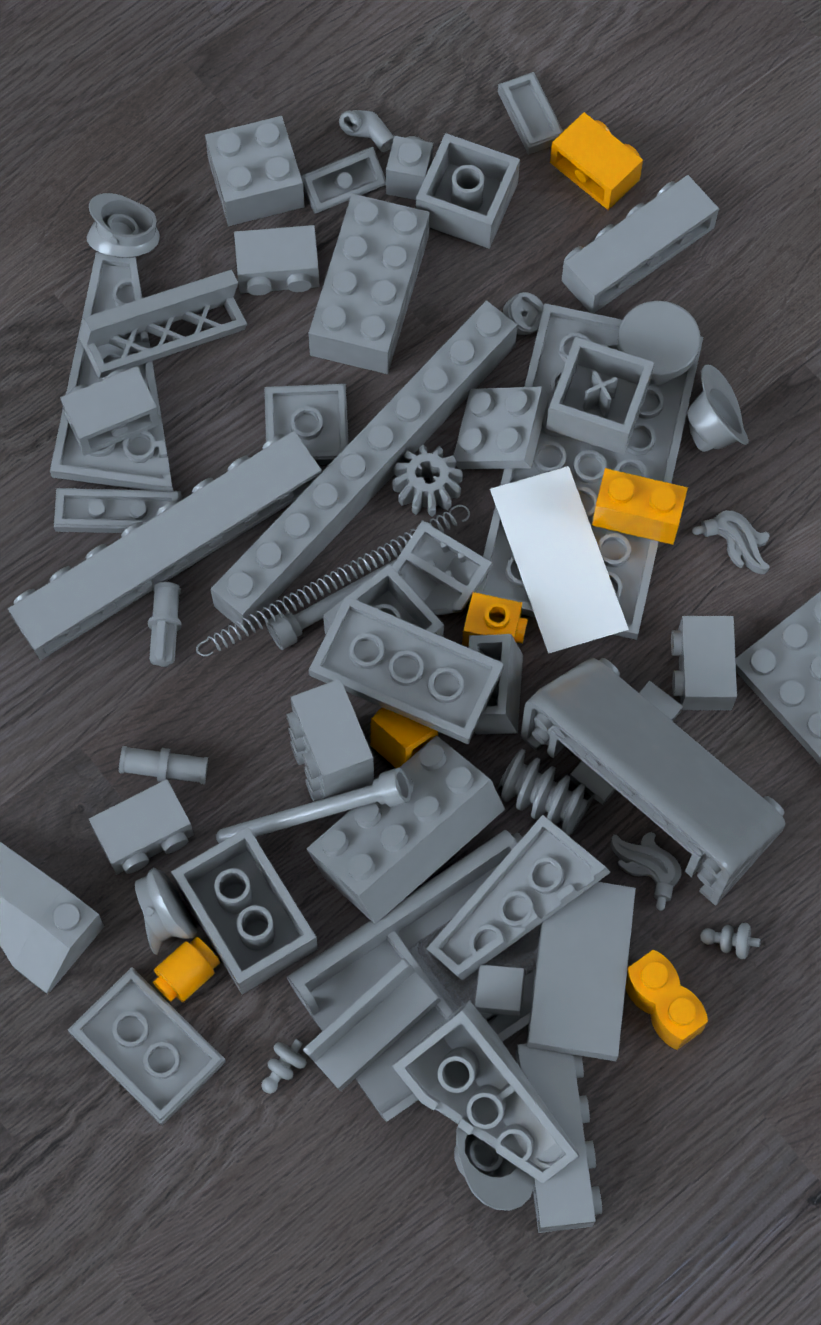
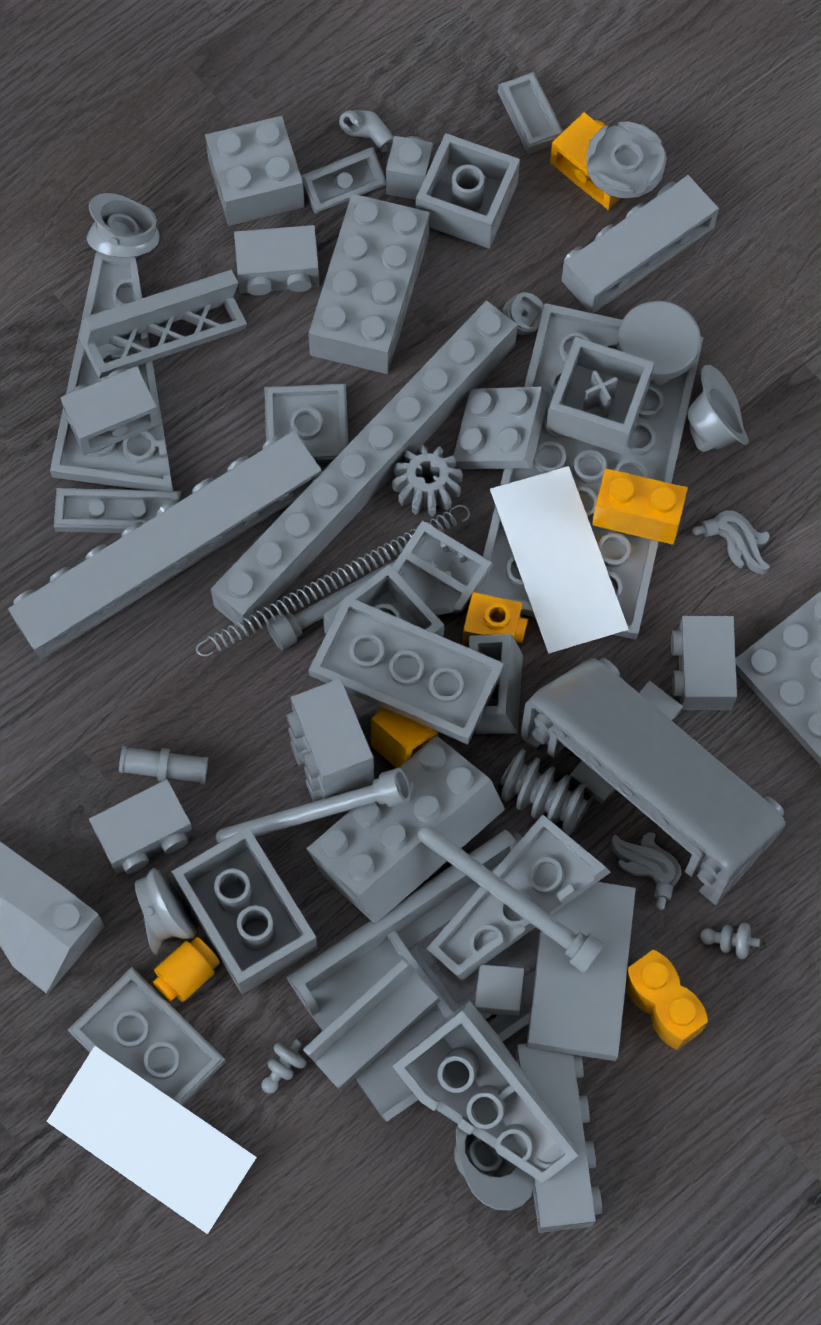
(151, 1139): none -> white sticker
(164, 623): light grey axle -> none
(578, 947): none -> light grey piece
(626, 160): none -> light grey tile

